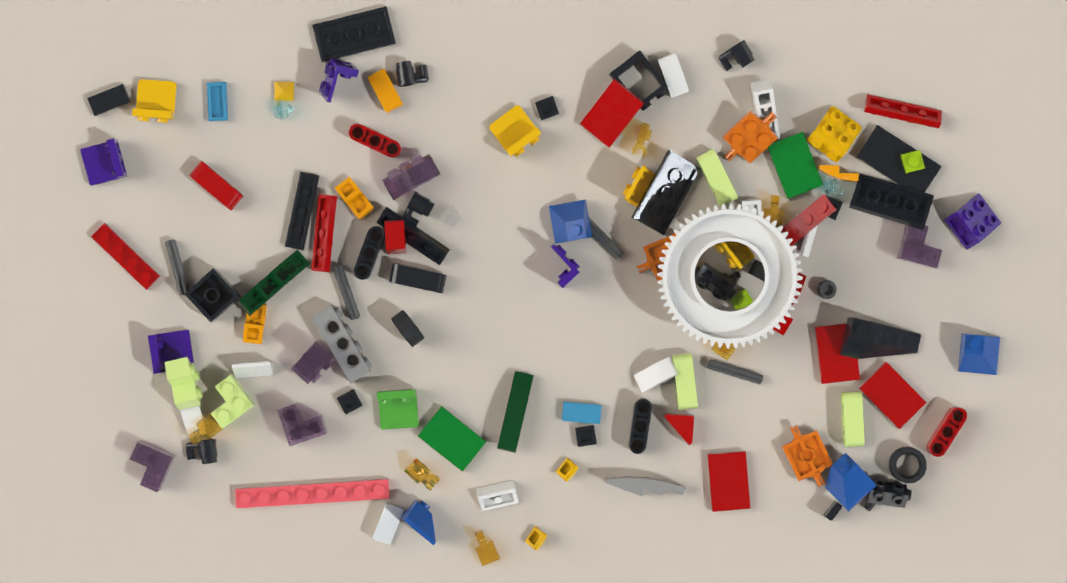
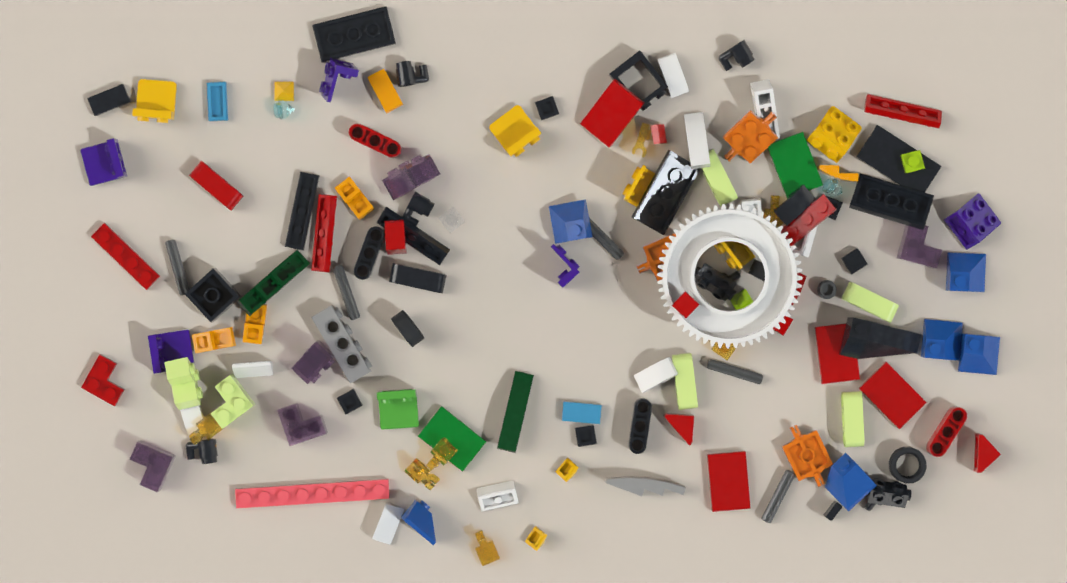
(98, 381): none -> red plate
(213, 340): none -> light orange slope
(442, 453): none -> clear yellow plate
(658, 134): none -> tile
(685, 304): none -> red tile
(697, 140): none -> white slope
(778, 496): none -> dark grey axle
(794, 205): none -> black slope
(854, 261): none -> black tile
(870, 302): none -> yellowish green beam
(941, 339): none -> blue slope
(965, 272): none -> blue slope
(984, 453): none -> red slope

